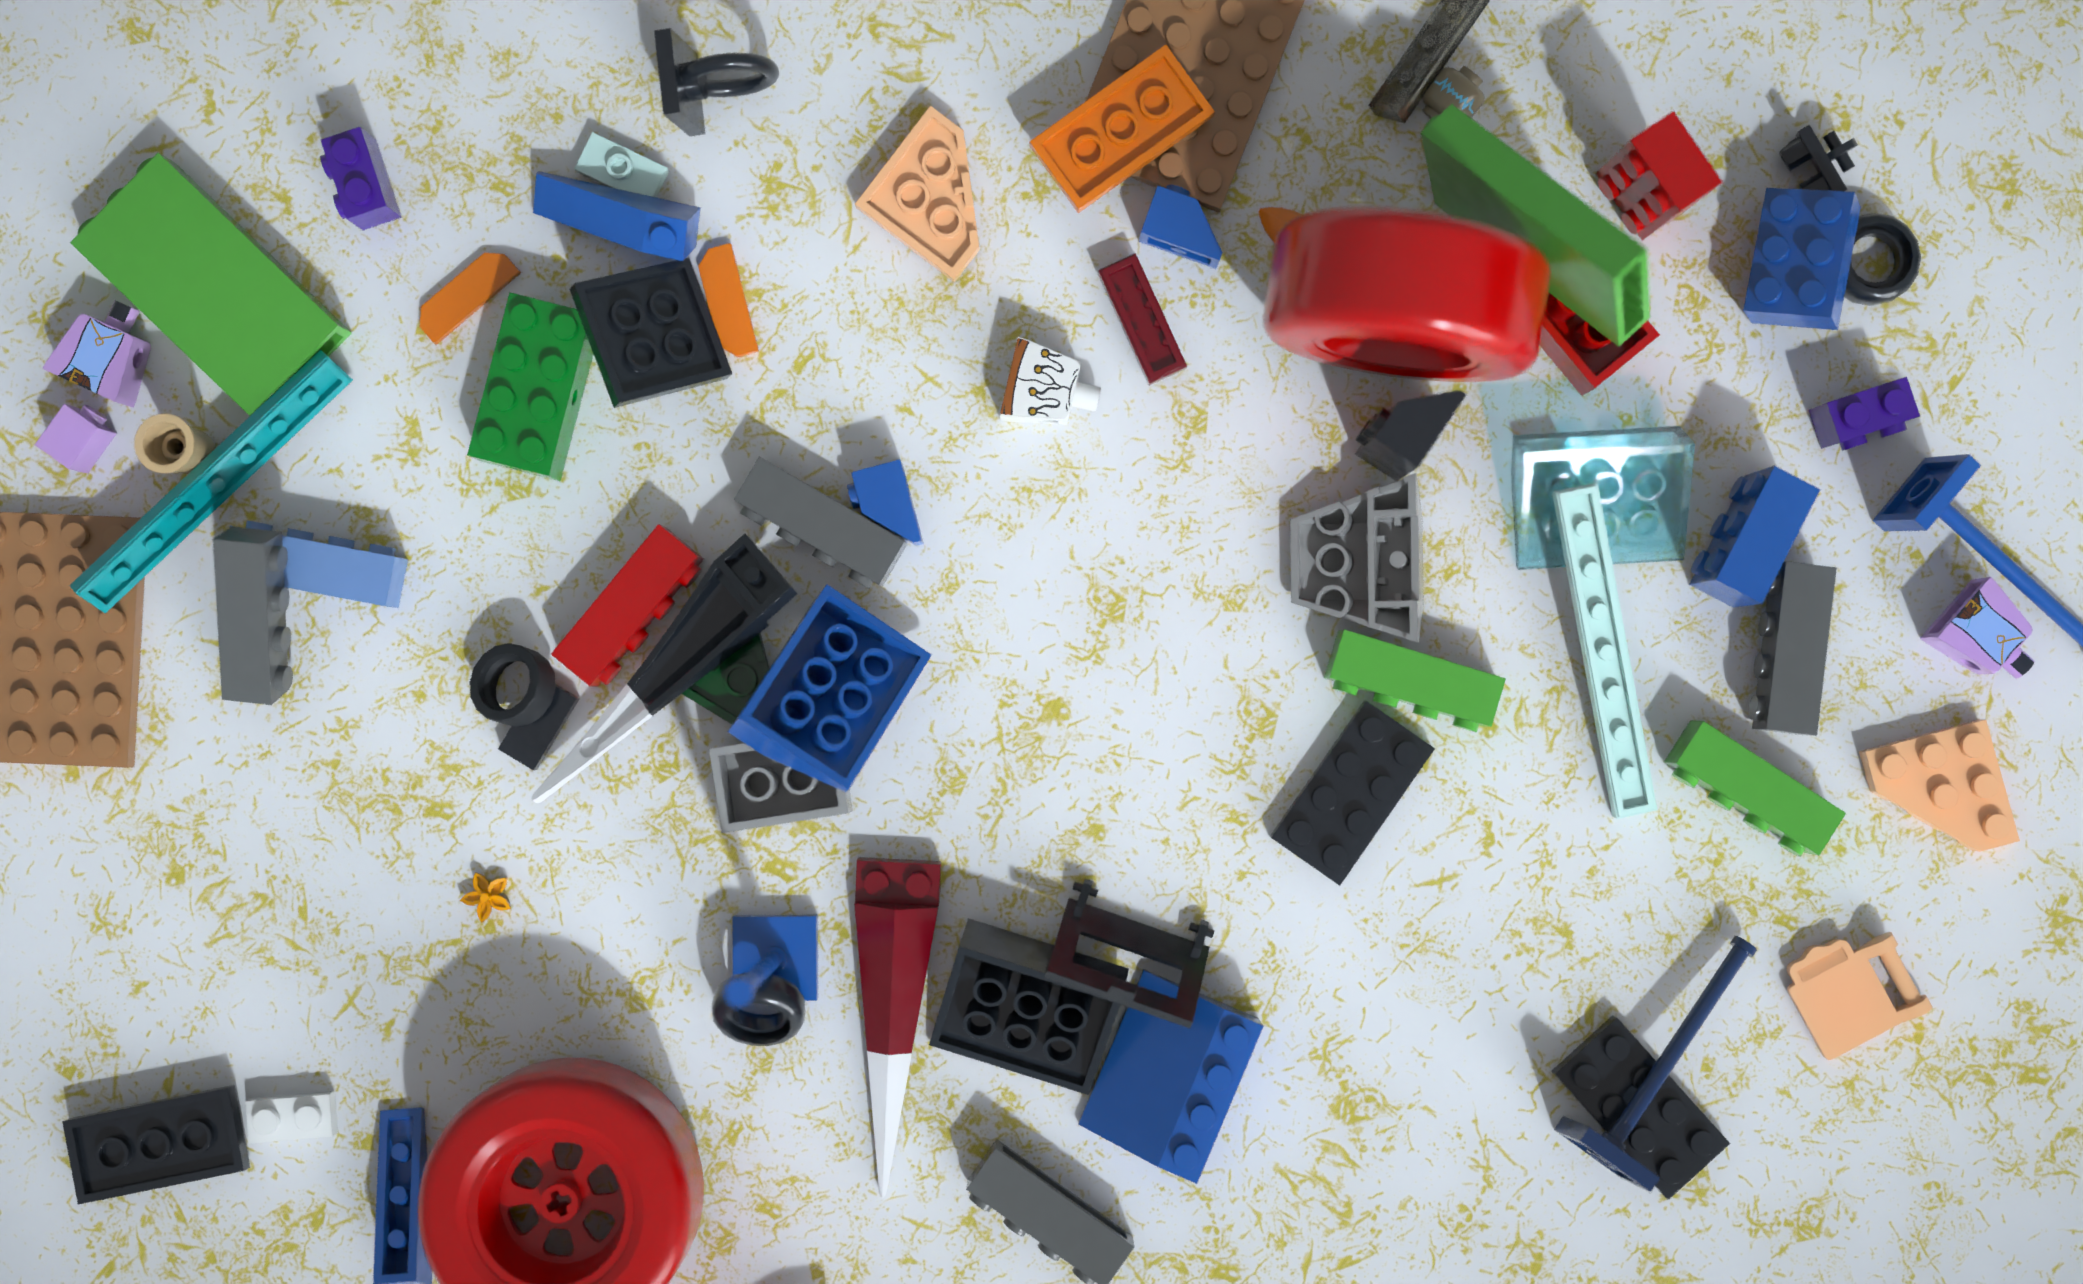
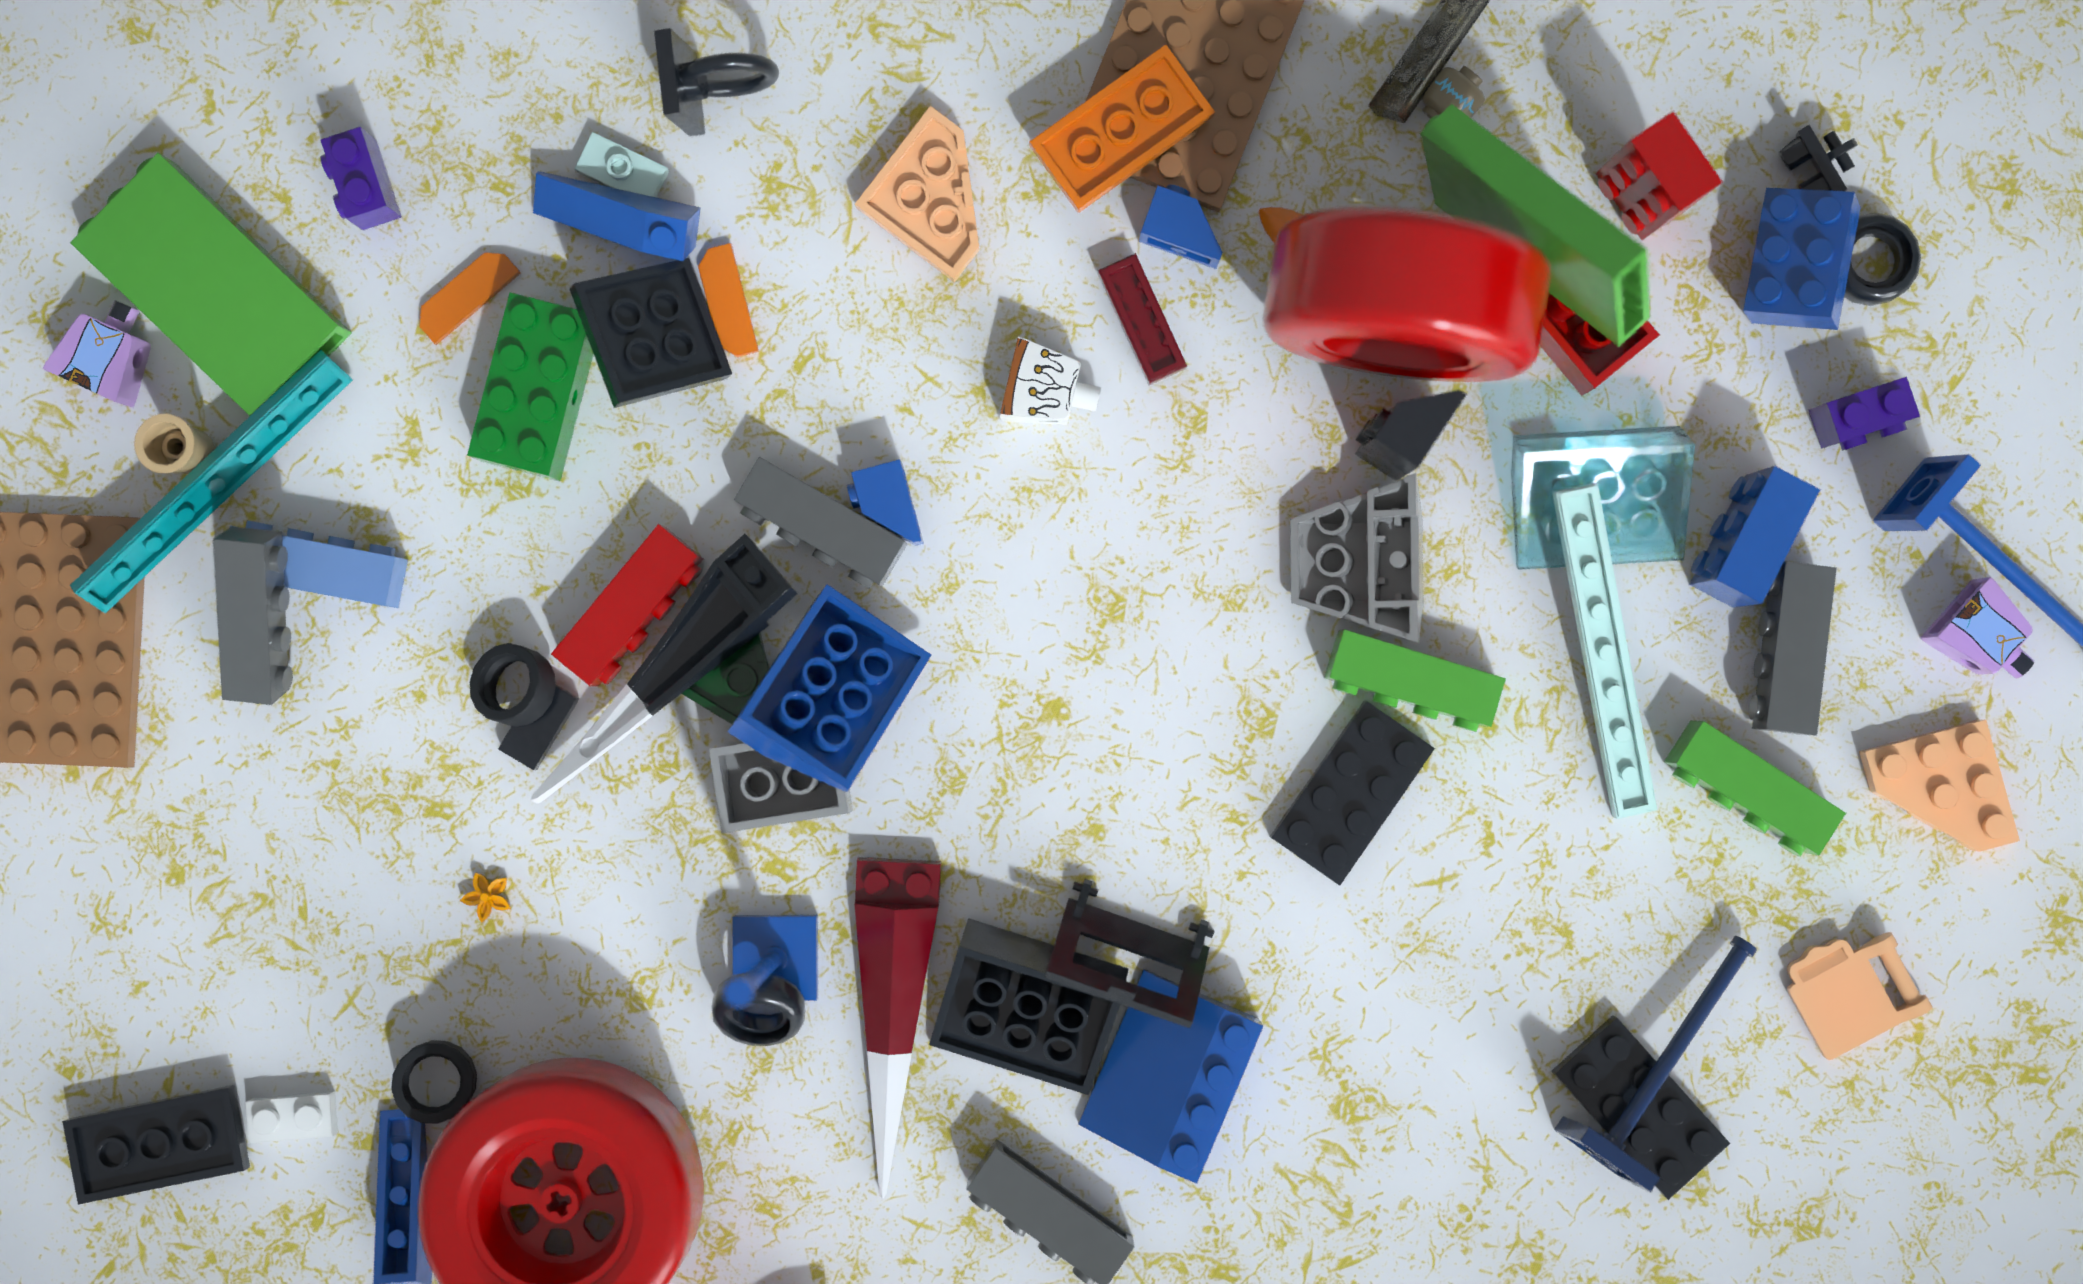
(76, 437): lavender brick -> none
(401, 1075): none -> black tyre

